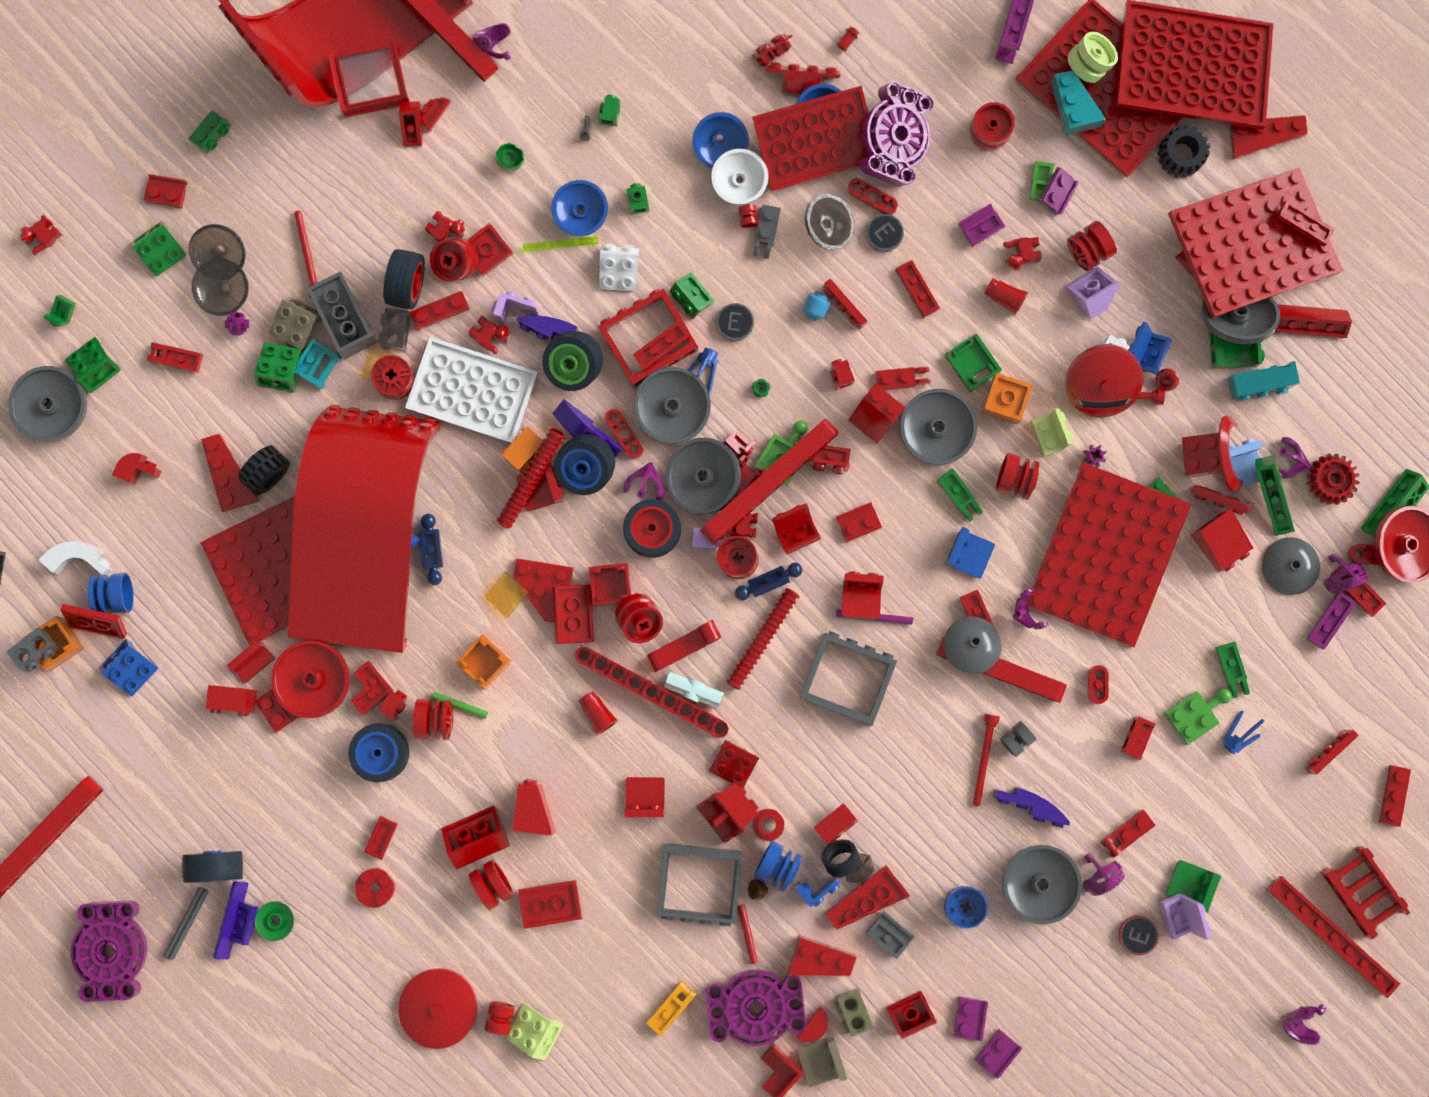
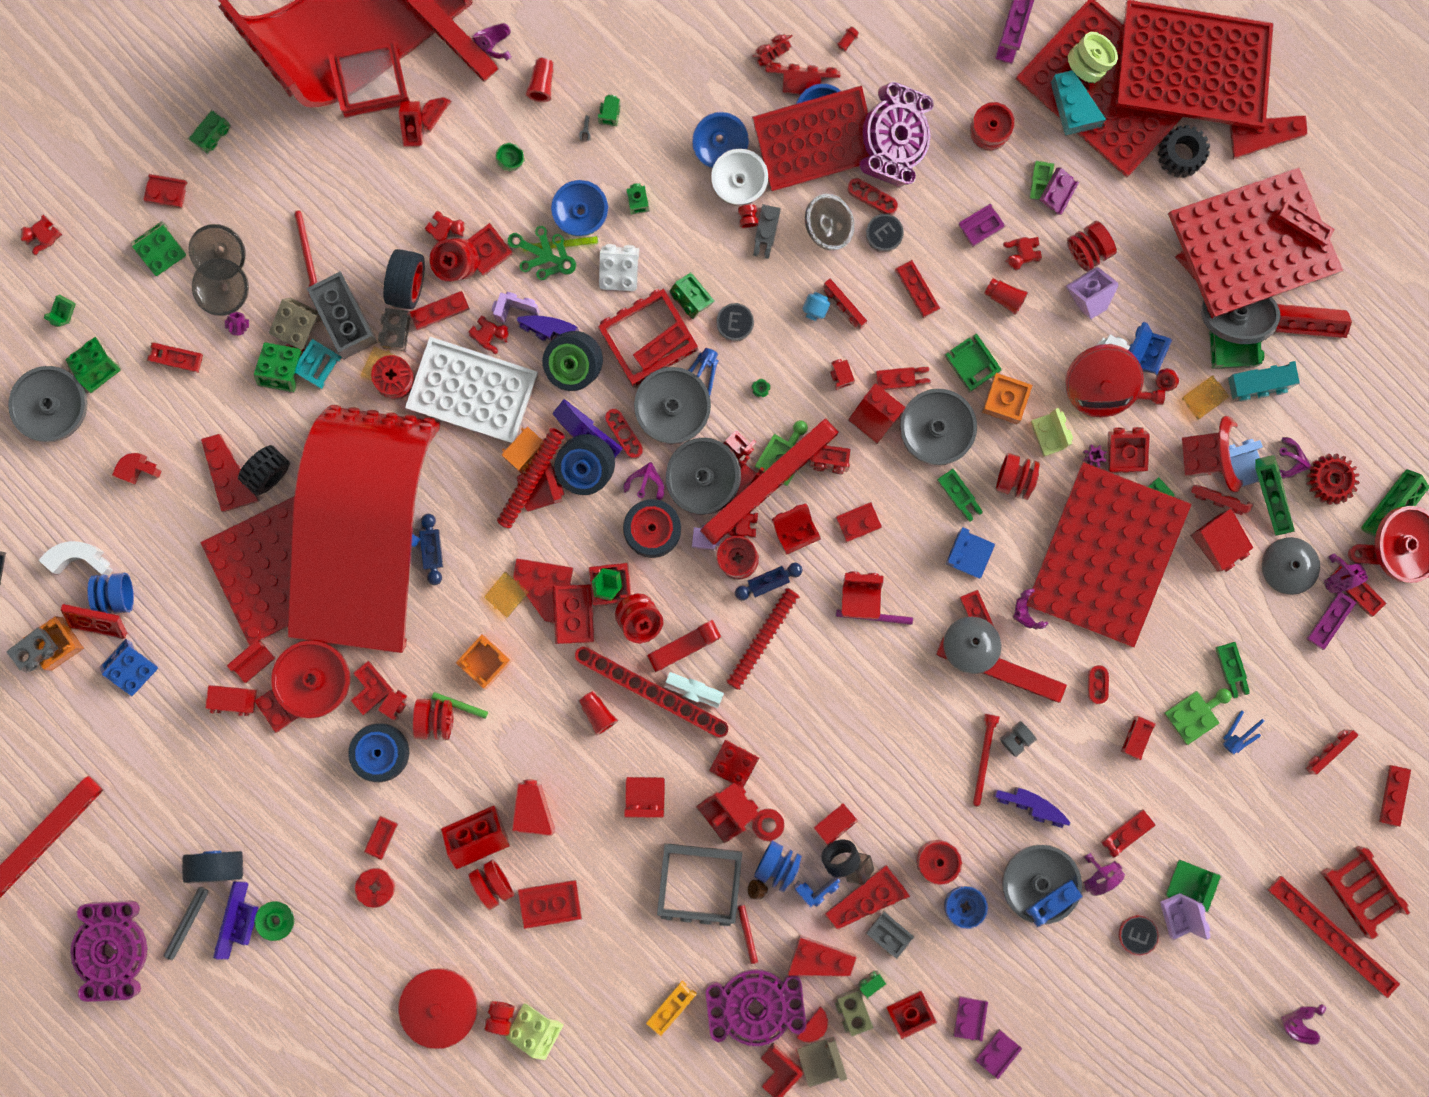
(541, 81): none -> red plant
(546, 254): none -> green plant
(606, 584): none -> green panel
(868, 651): dark grey window -> none
(871, 984): none -> green piece
(935, 850): none -> red wheel
(1054, 902): none -> blue plate
(1128, 450): none -> red plate
(1205, 397): none -> clear yellow plate

